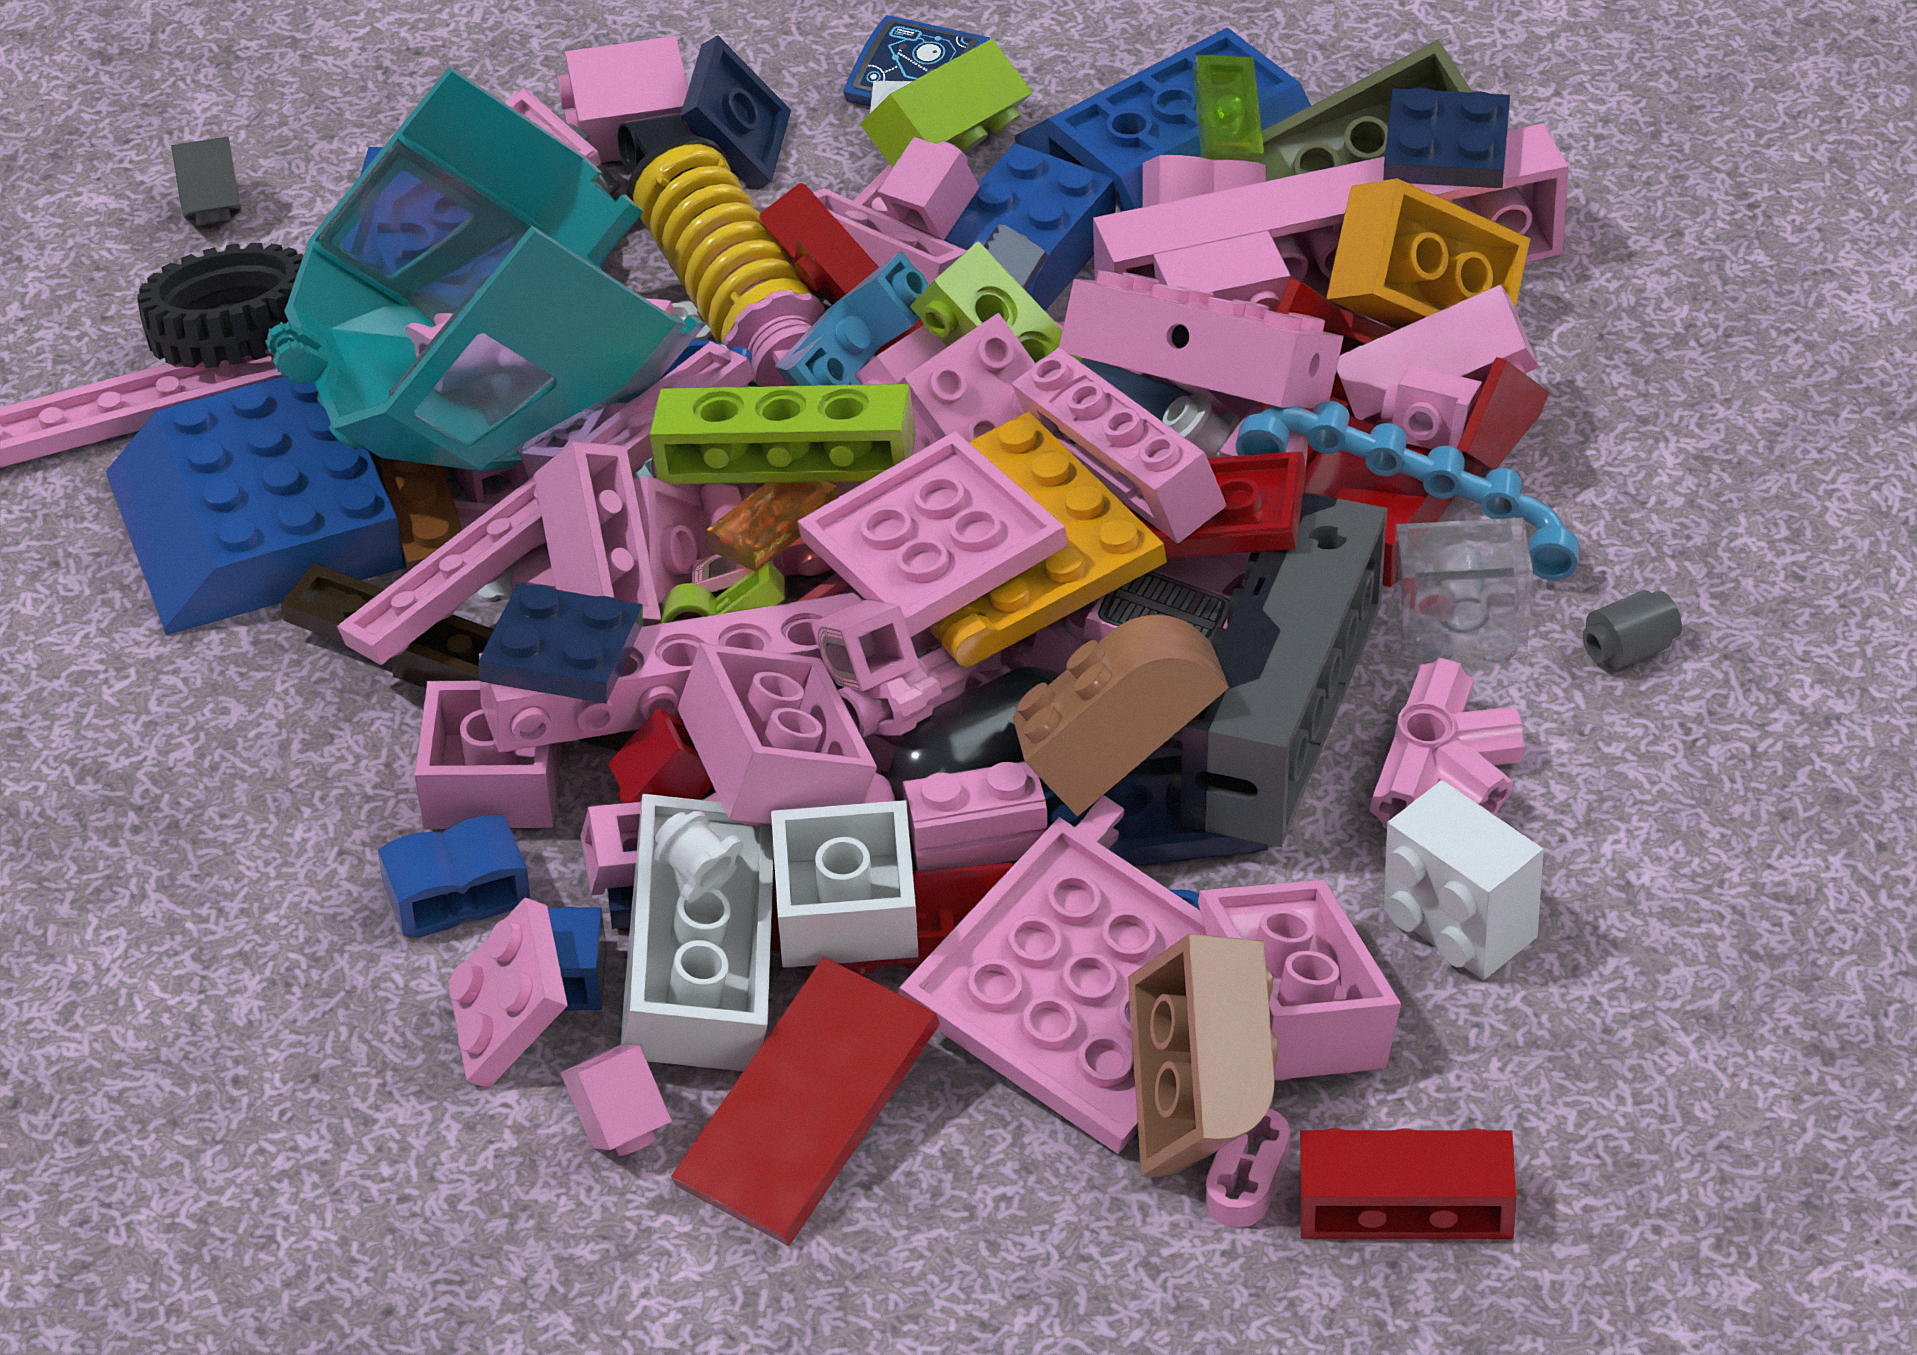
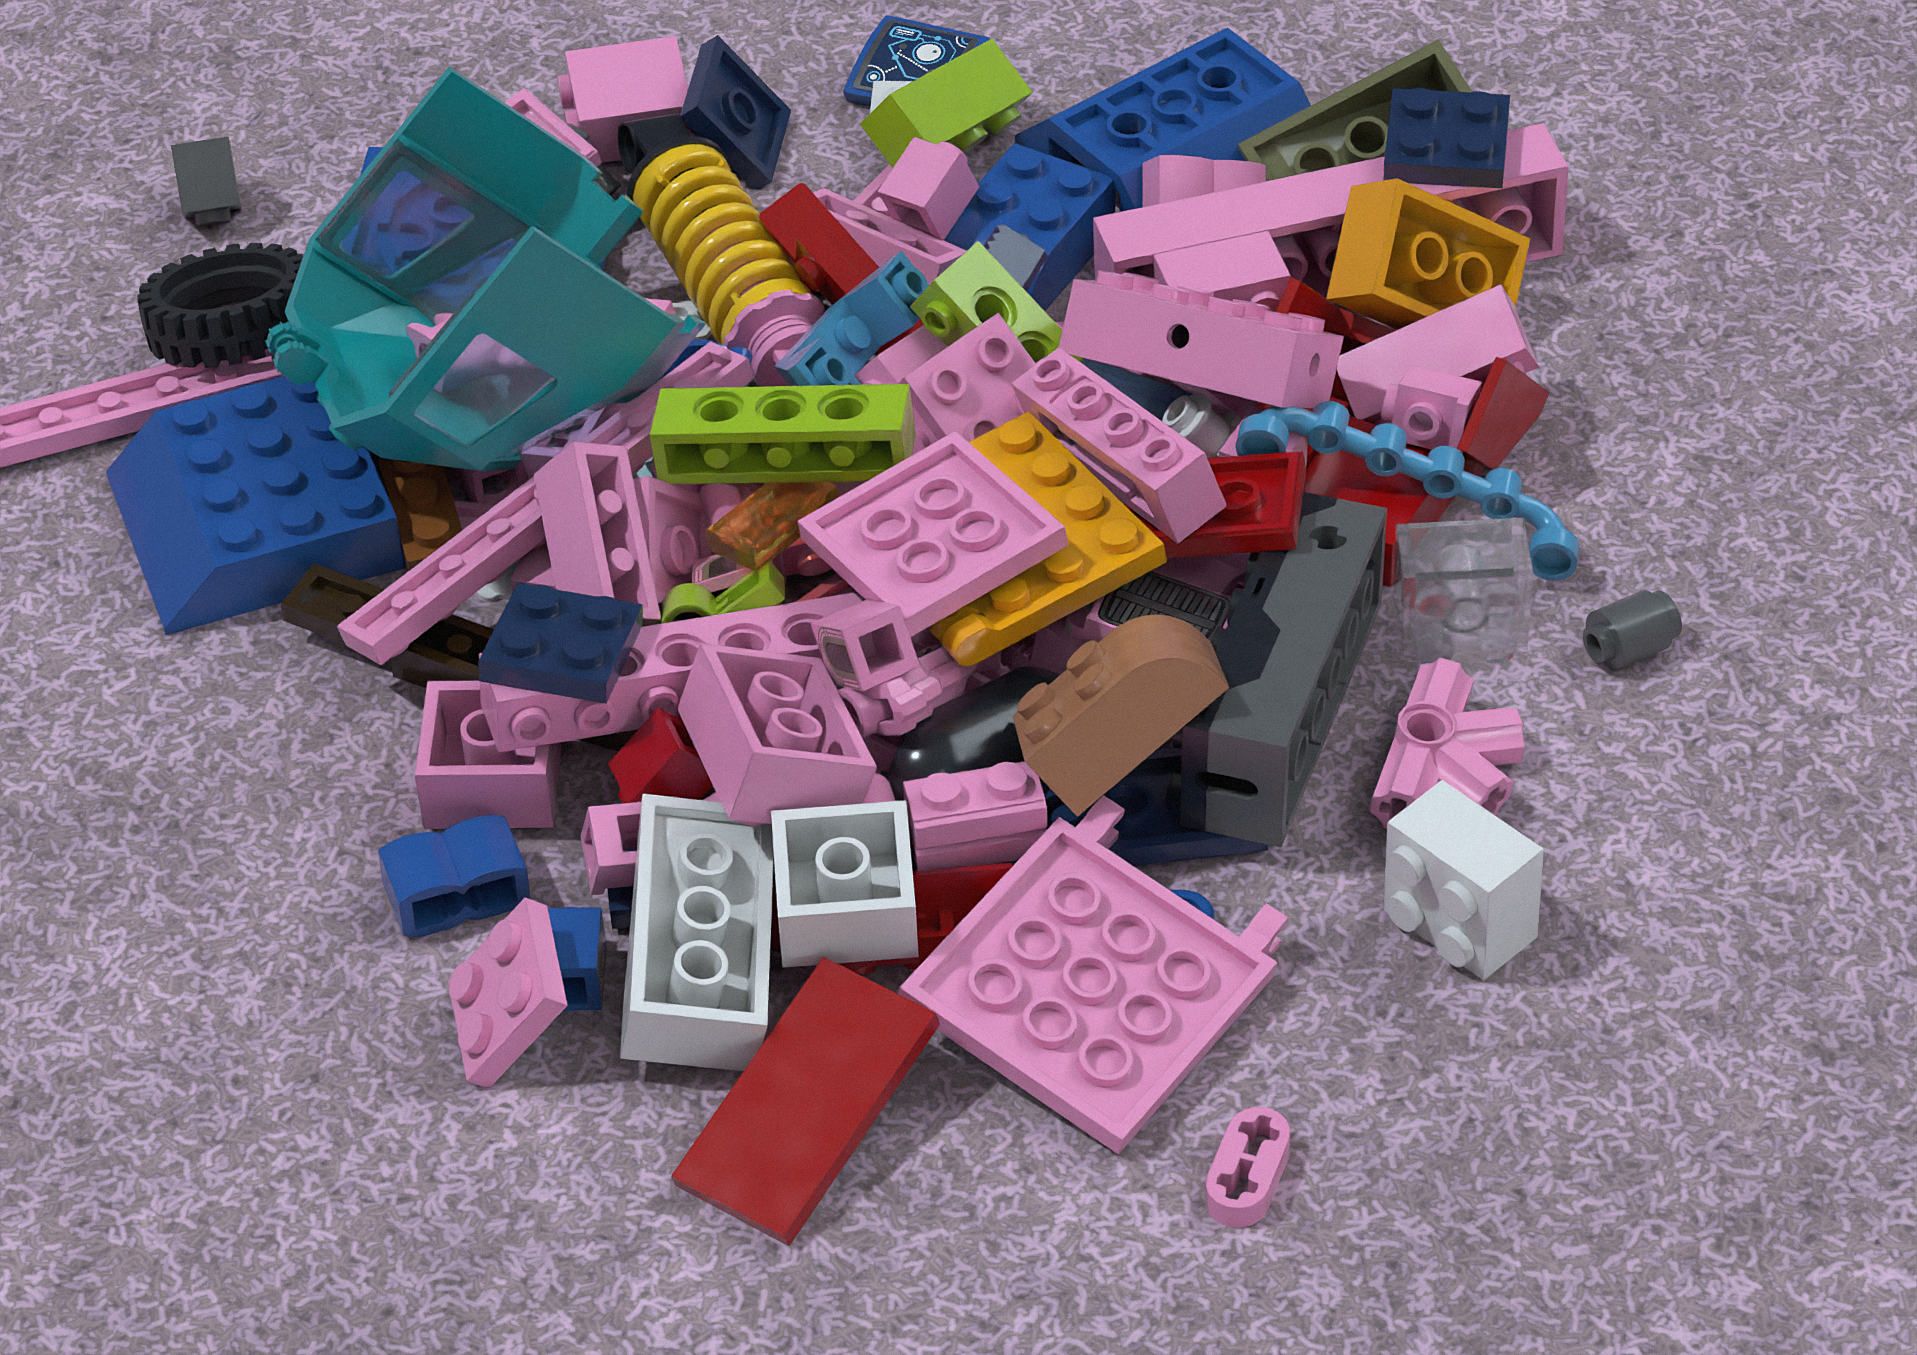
(617, 1099): bright pink brick -> none
(696, 853): white brick -> none
(1200, 1049): nougat brick -> none
(1228, 108): clear neon green plate -> none
(1327, 991): bright pink slope -> none
(1407, 1184): red brick -> none

